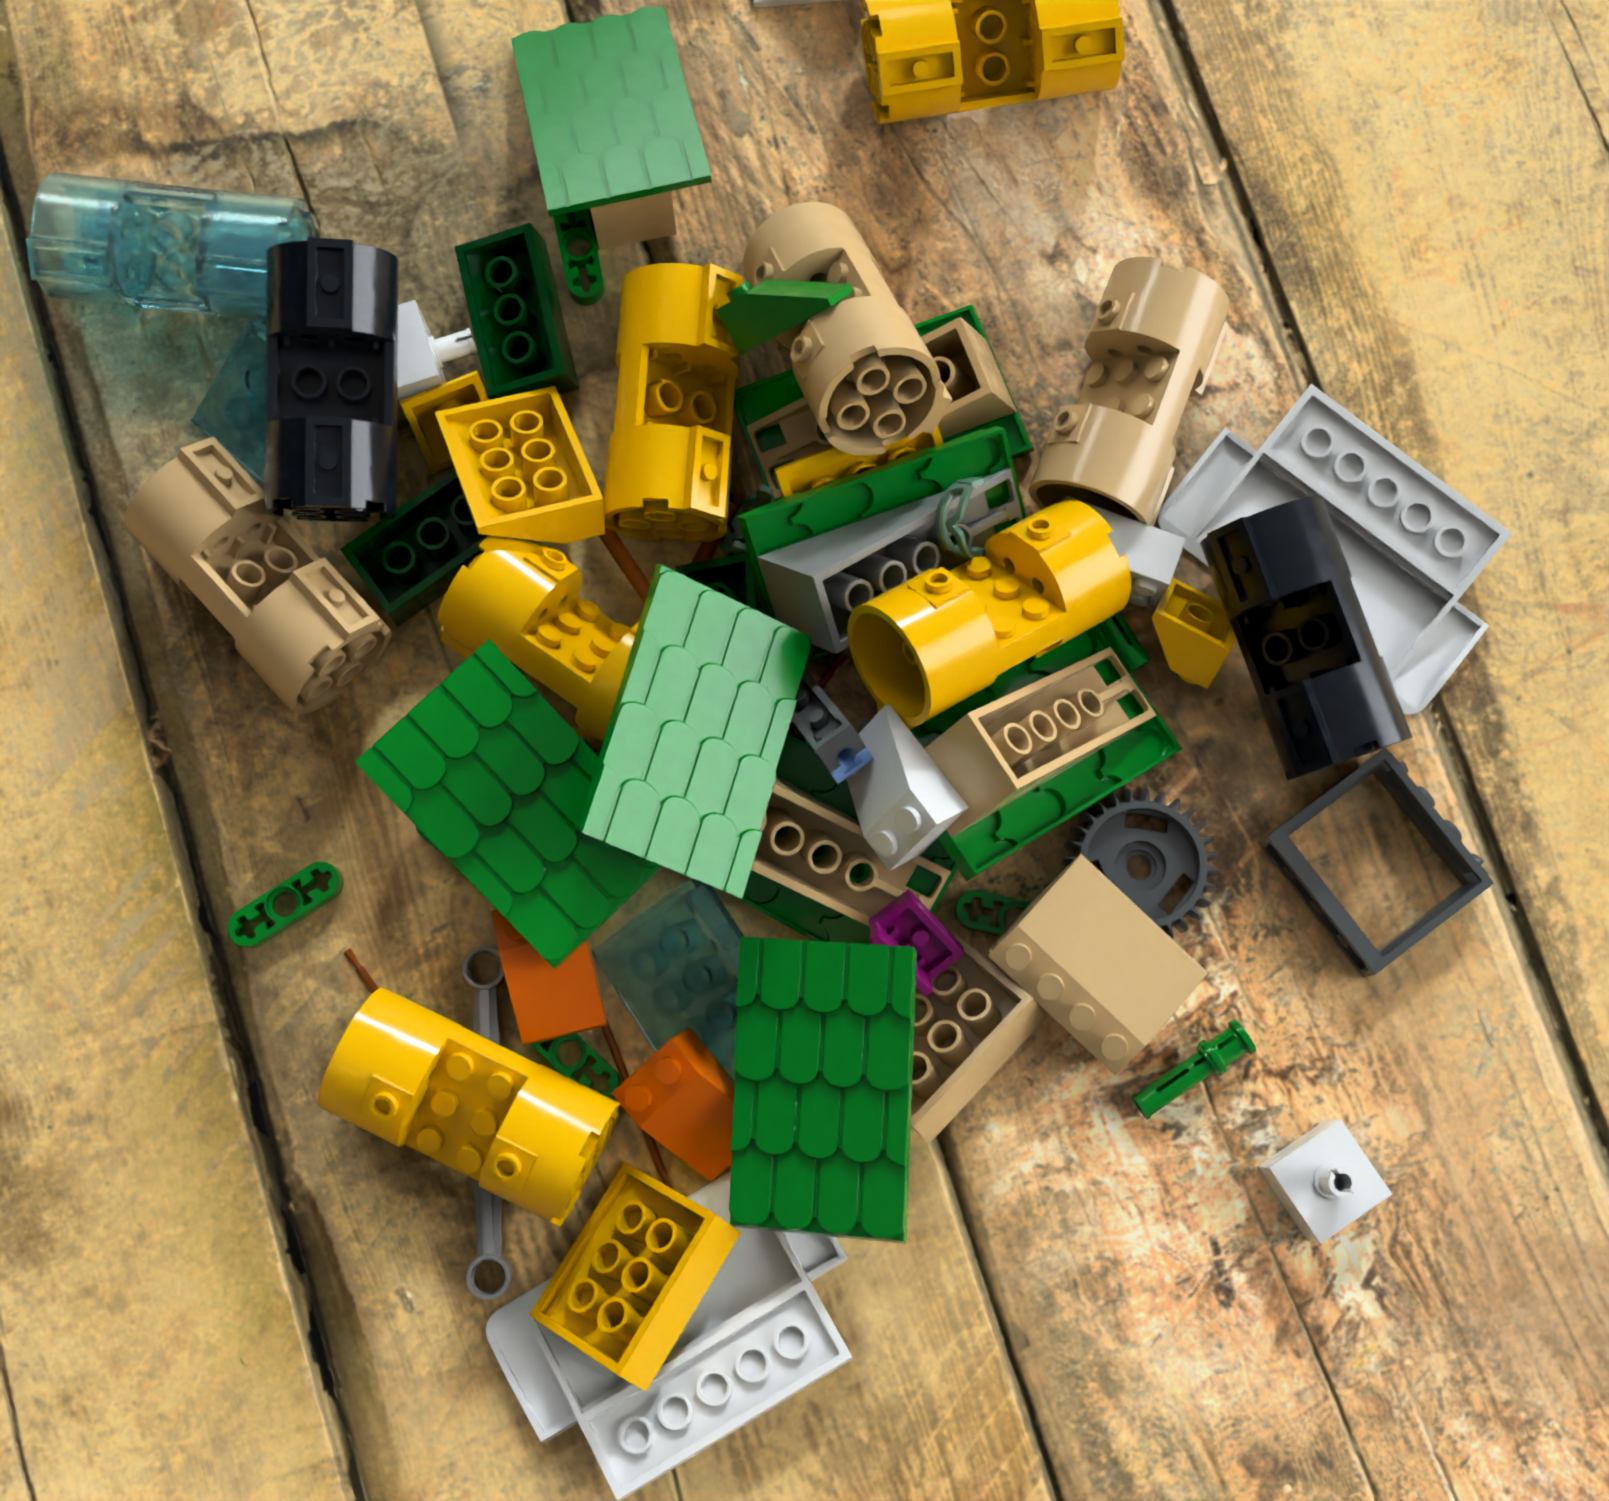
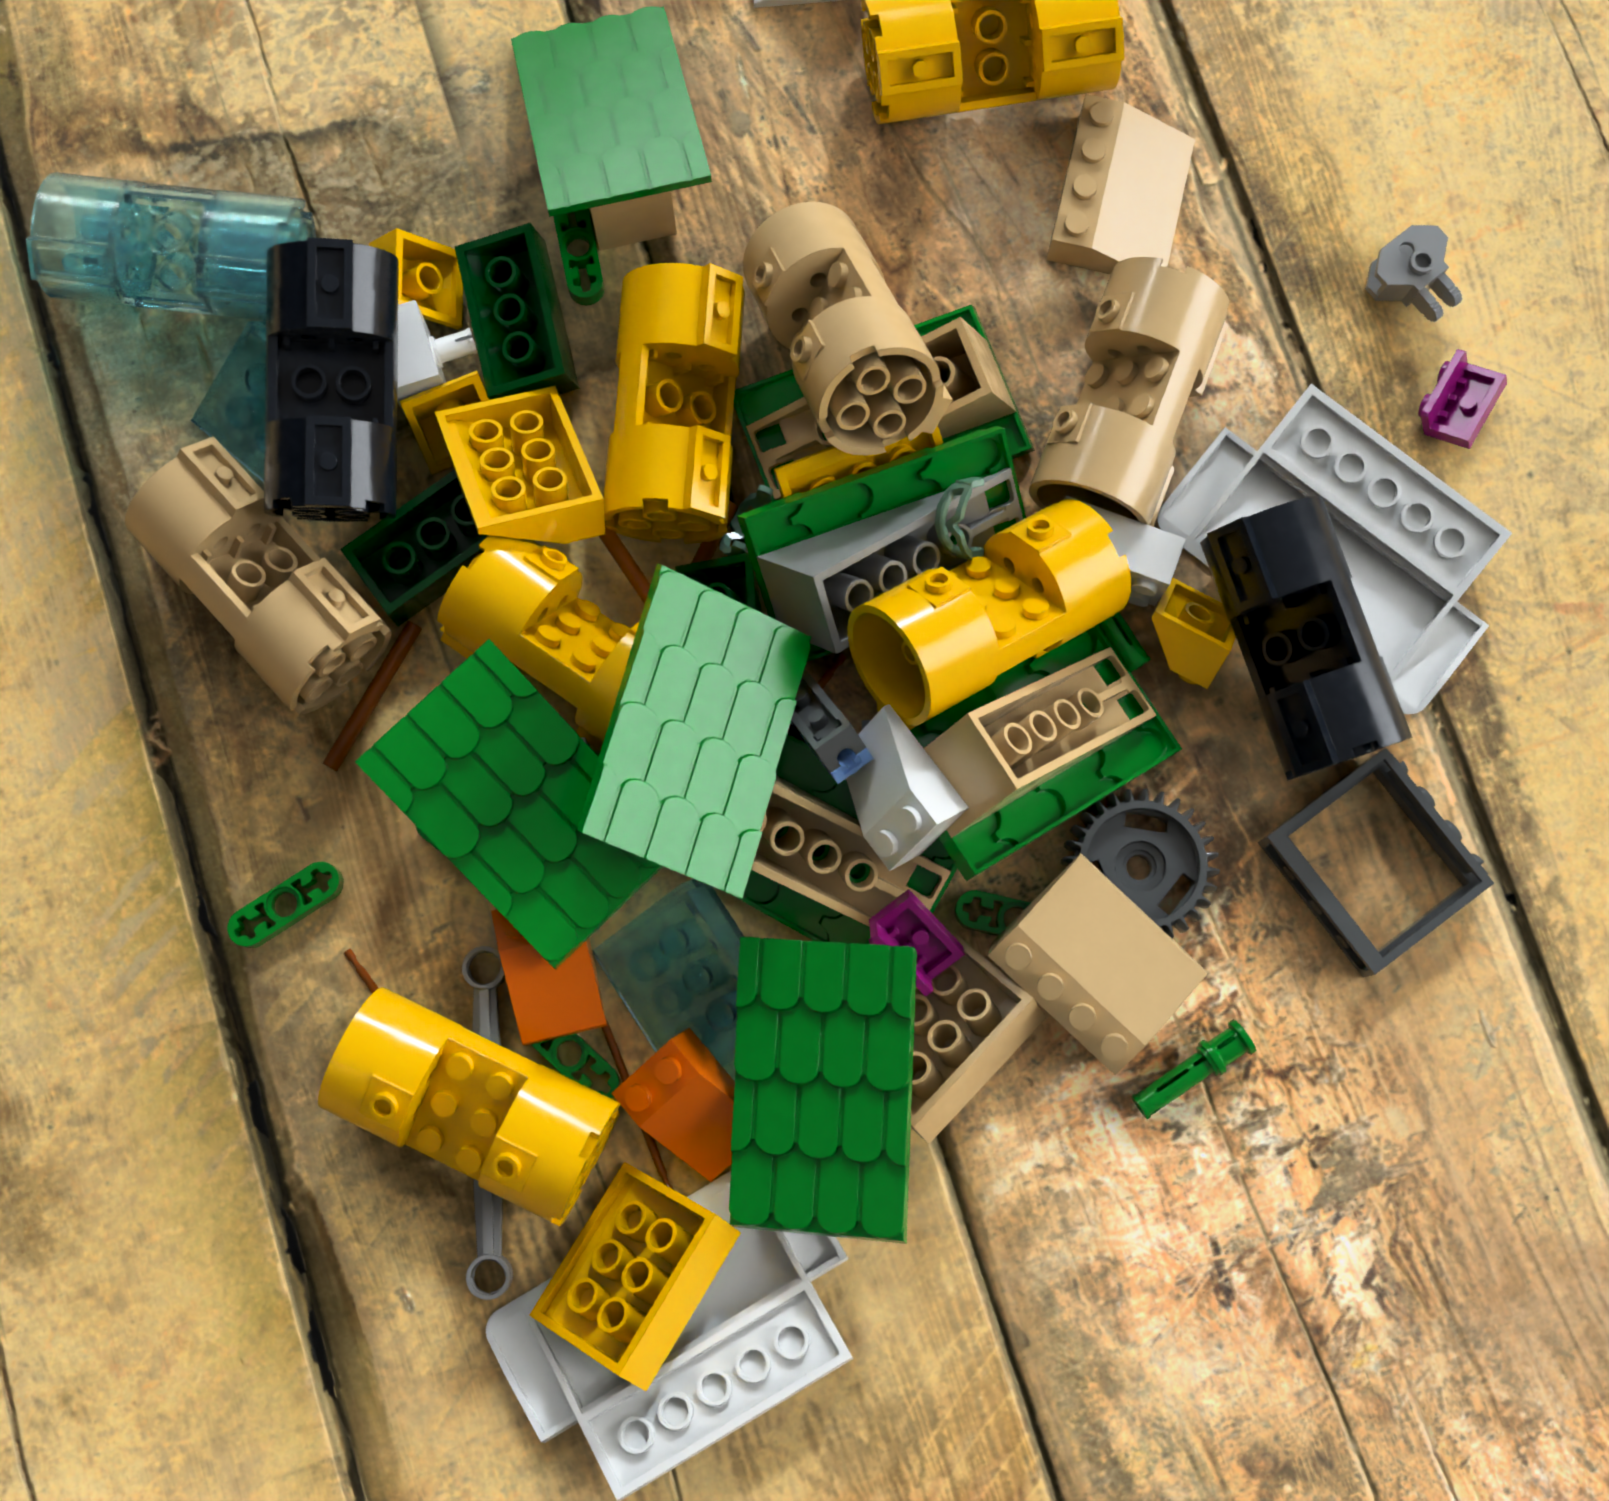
(372, 696): none -> dark orange bar
(427, 275): none -> yellow slope
(775, 307): green slope -> none
(1119, 187): none -> tan slope
(1324, 1180): white brick -> none
(1410, 268): none -> light grey hinge
(1460, 401): none -> magenta bracket

